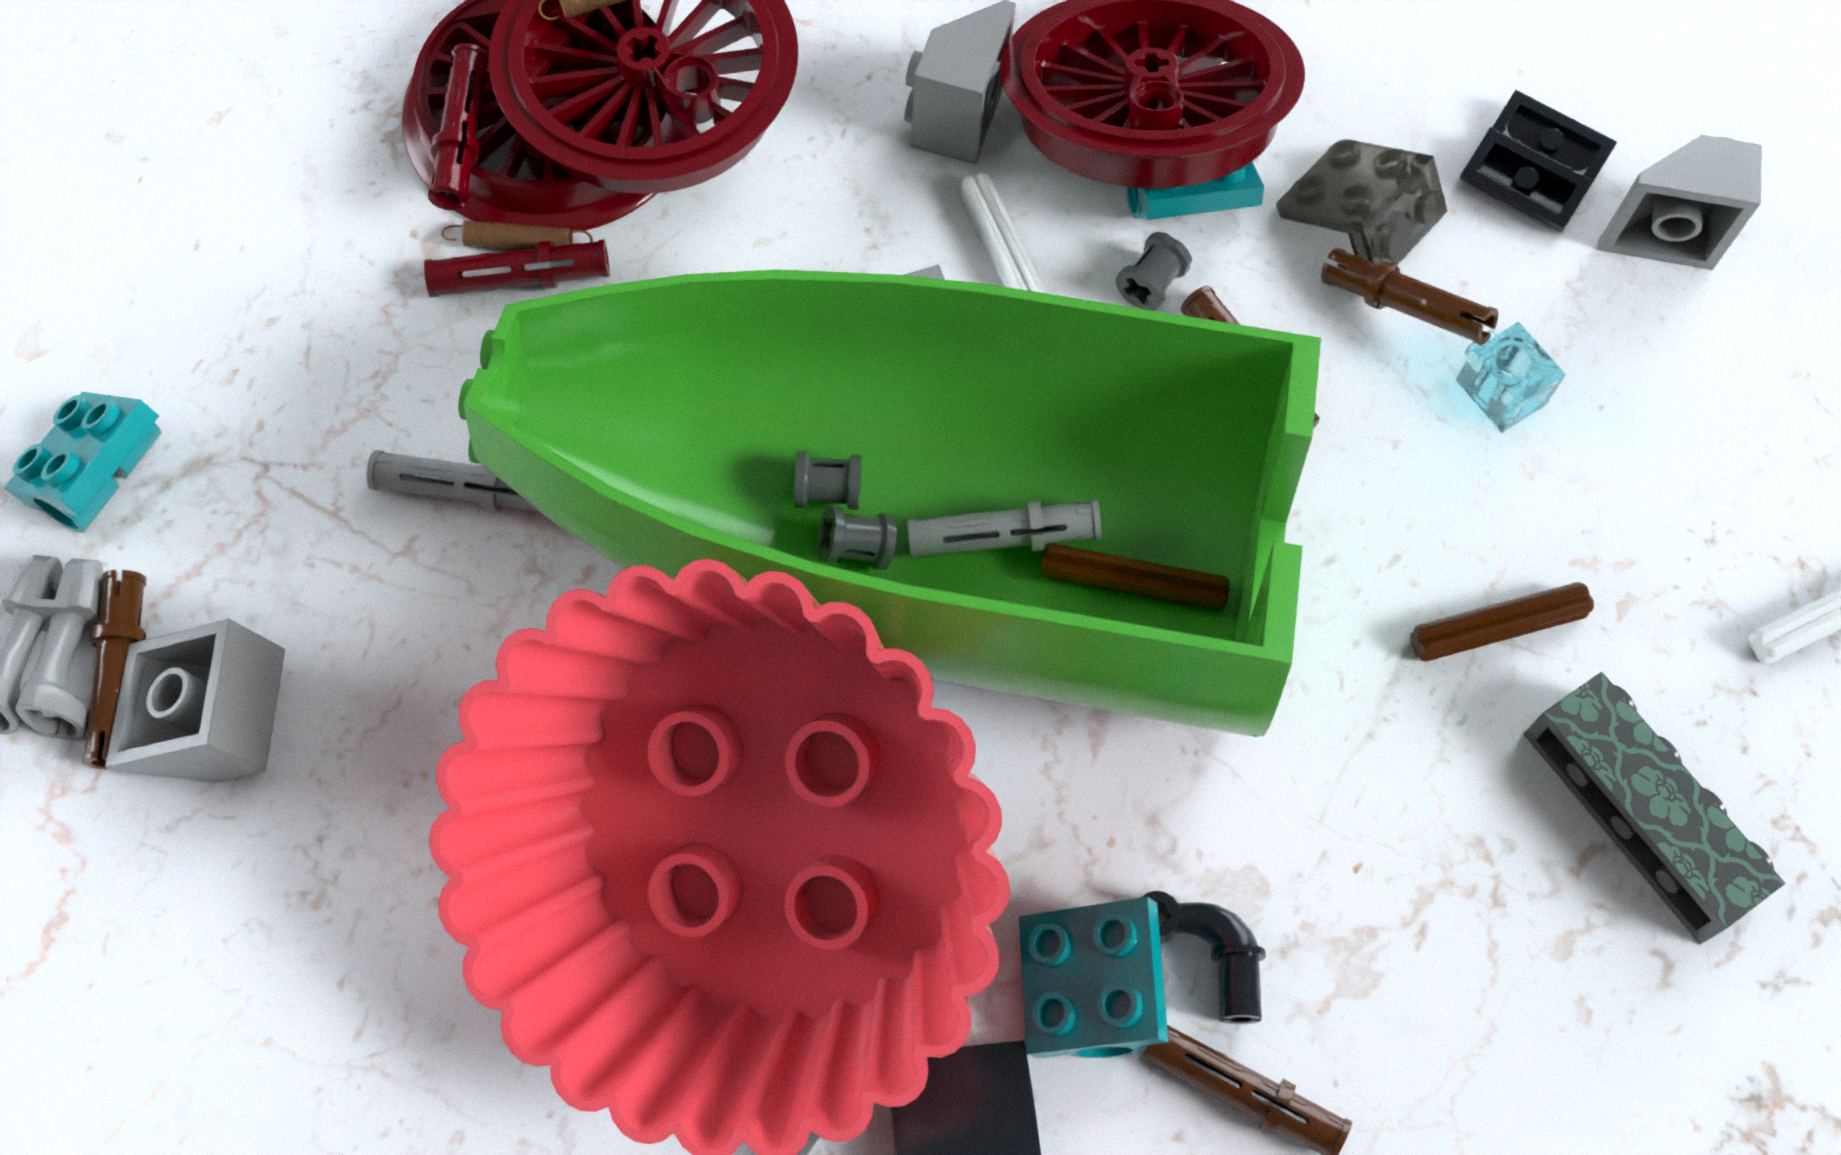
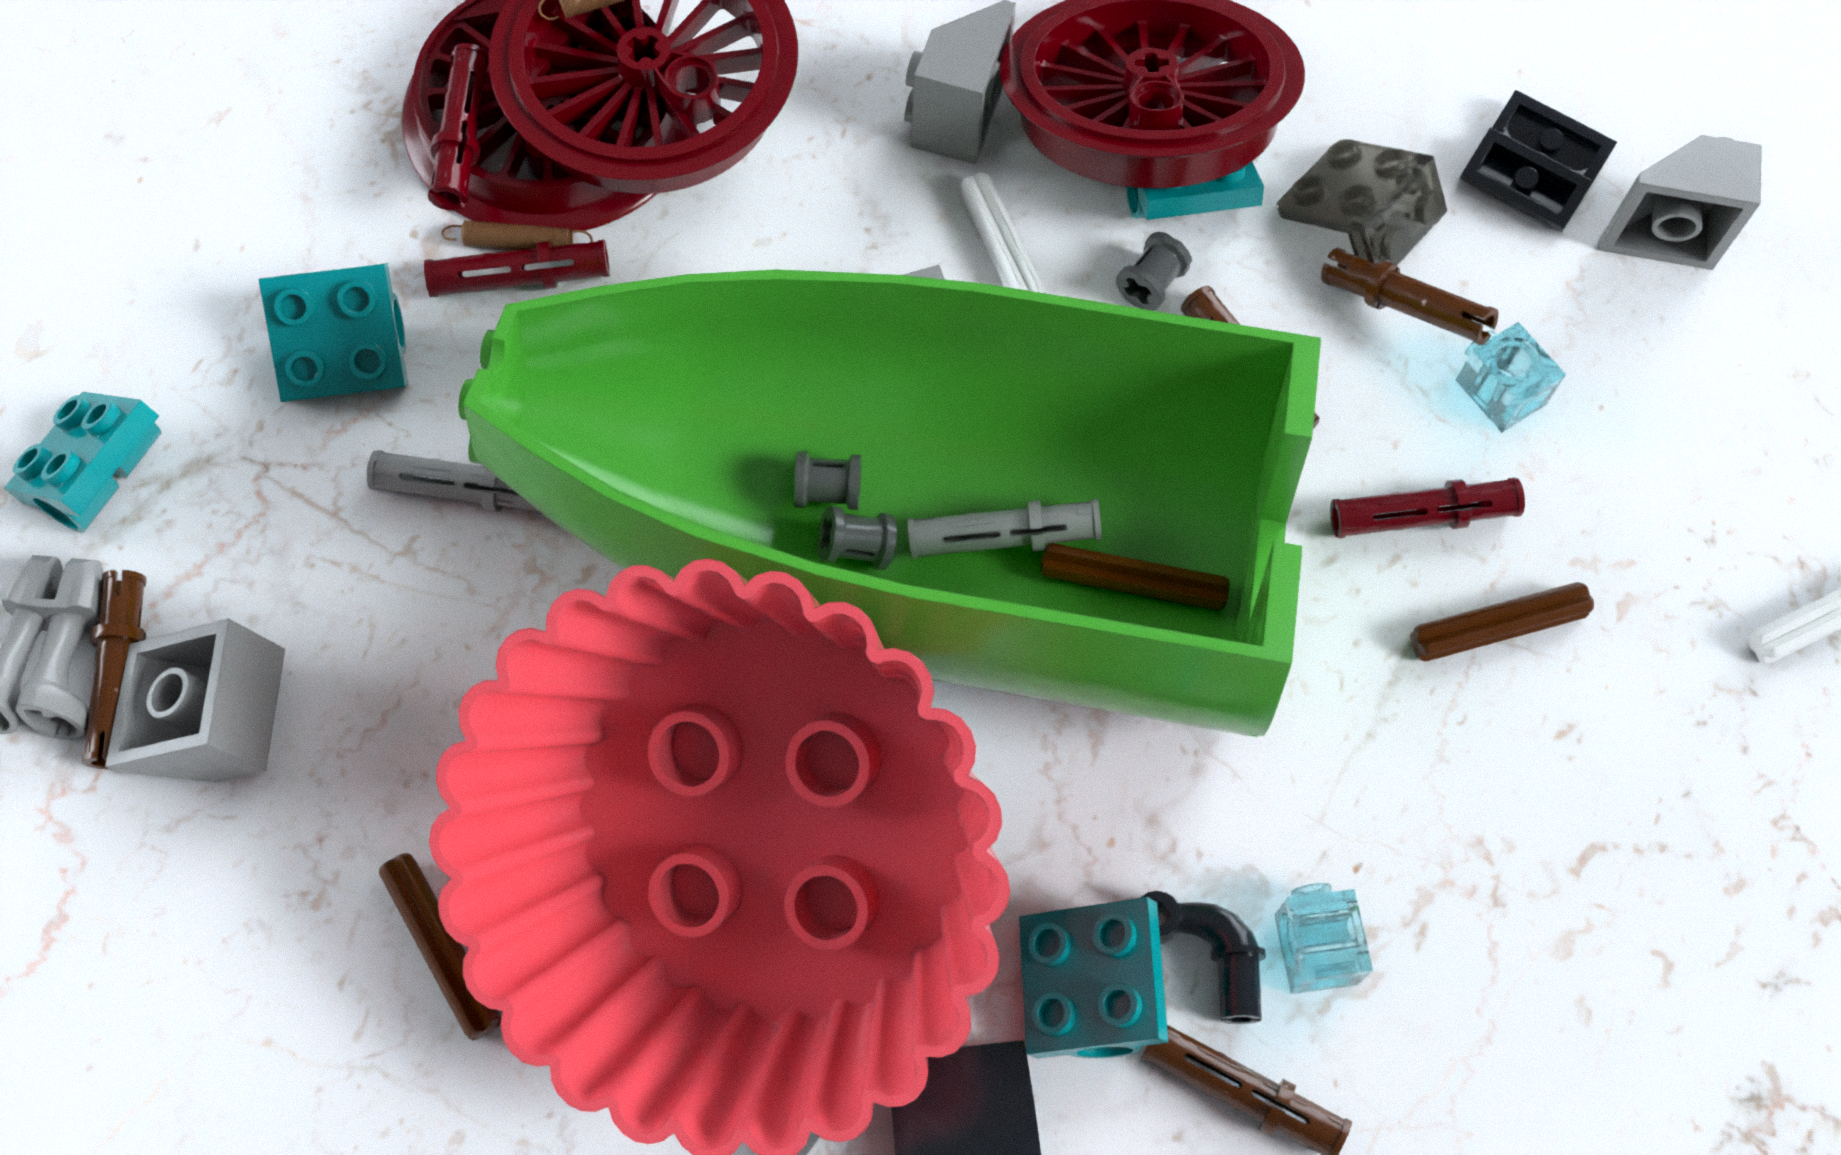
(334, 332): none -> teal plate
(441, 952): none -> reddish brown axle
(1322, 939): none -> clear light blue brick
(1451, 505): none -> dark red pin
(1653, 808): dark grey brick -> none

